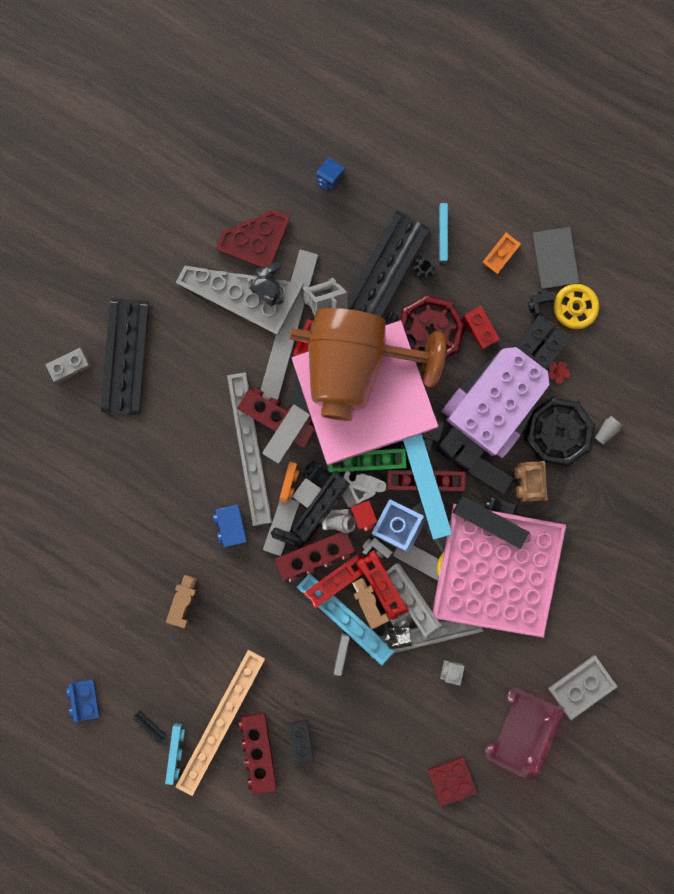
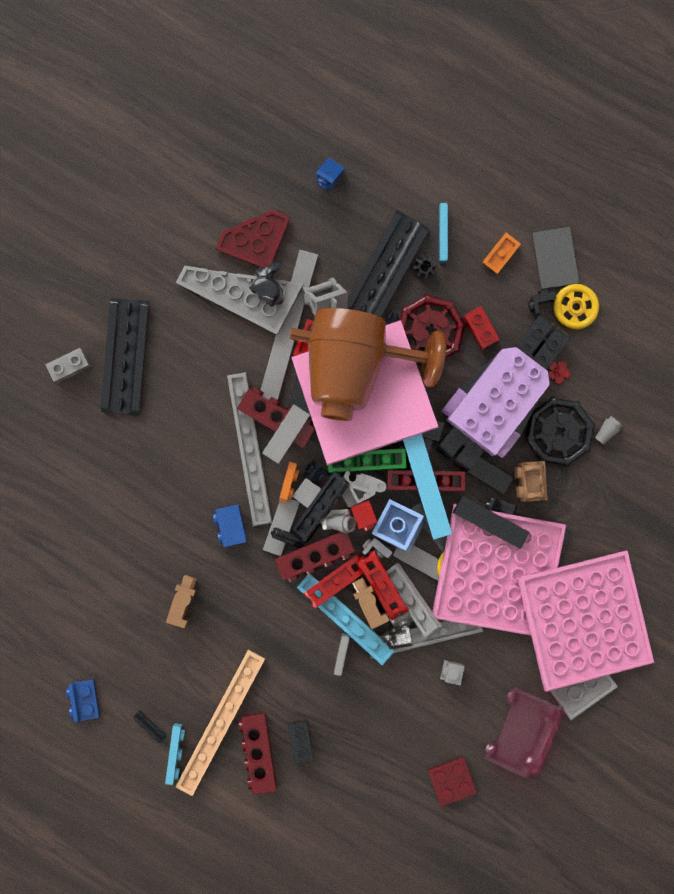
(585, 620): none -> bright pink tile

